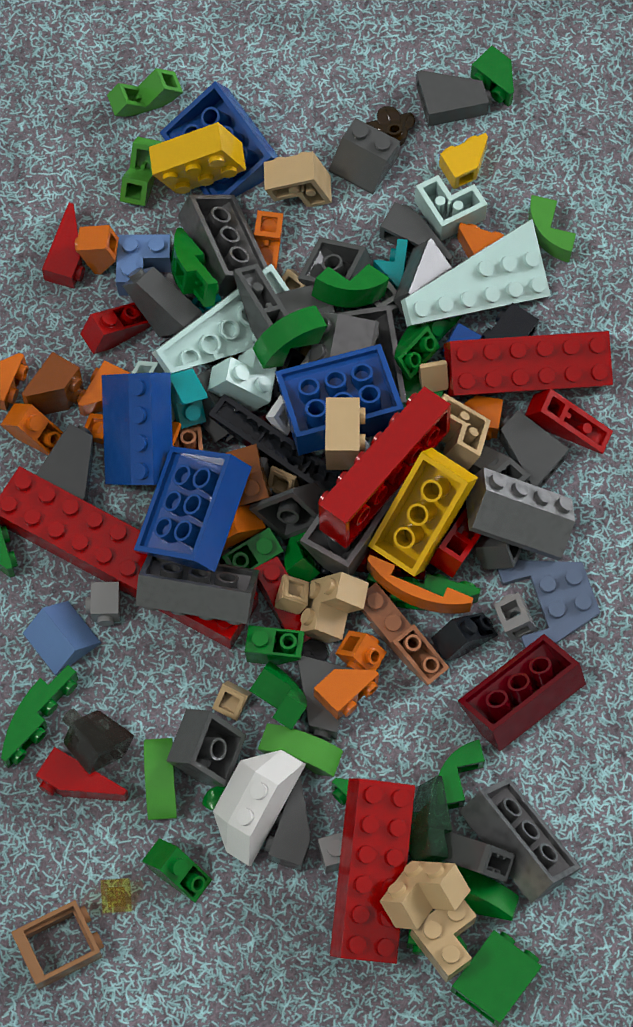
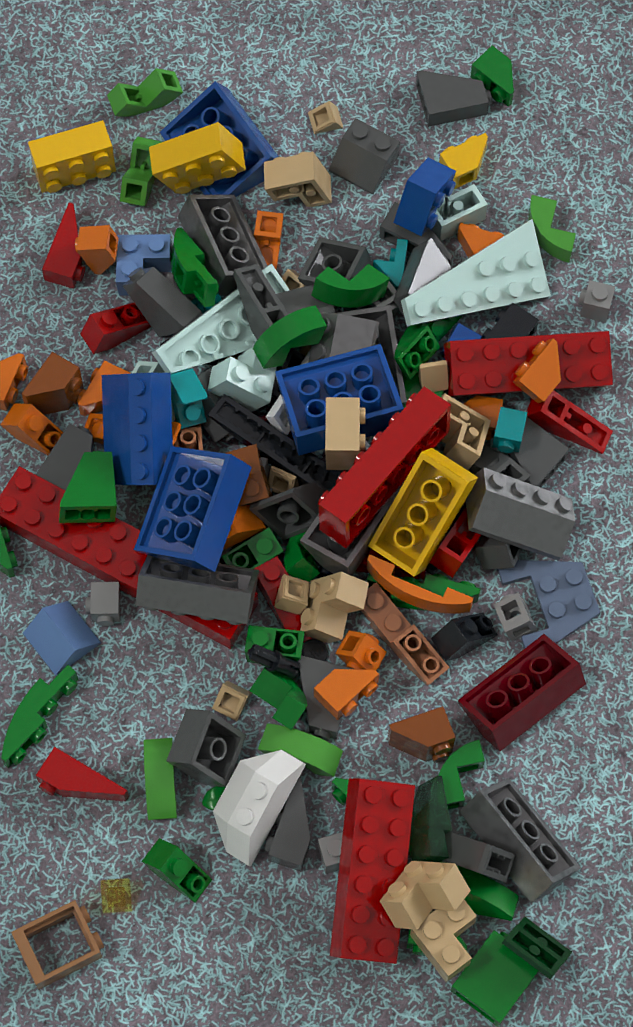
(72, 157): none -> yellow brick
(90, 491): none -> green slope
(95, 739): clear smoke torso -> none
(273, 660): none -> black axle
(325, 118): none -> tan slope
(393, 124): dark brown plate -> none
(423, 195): none -> blue brick
(424, 735): none -> dark orange slope
(509, 430): none -> teal brick
(537, 947): none -> dark green slope
(542, 372): none -> orange slope
(596, 301): none -> light grey brick

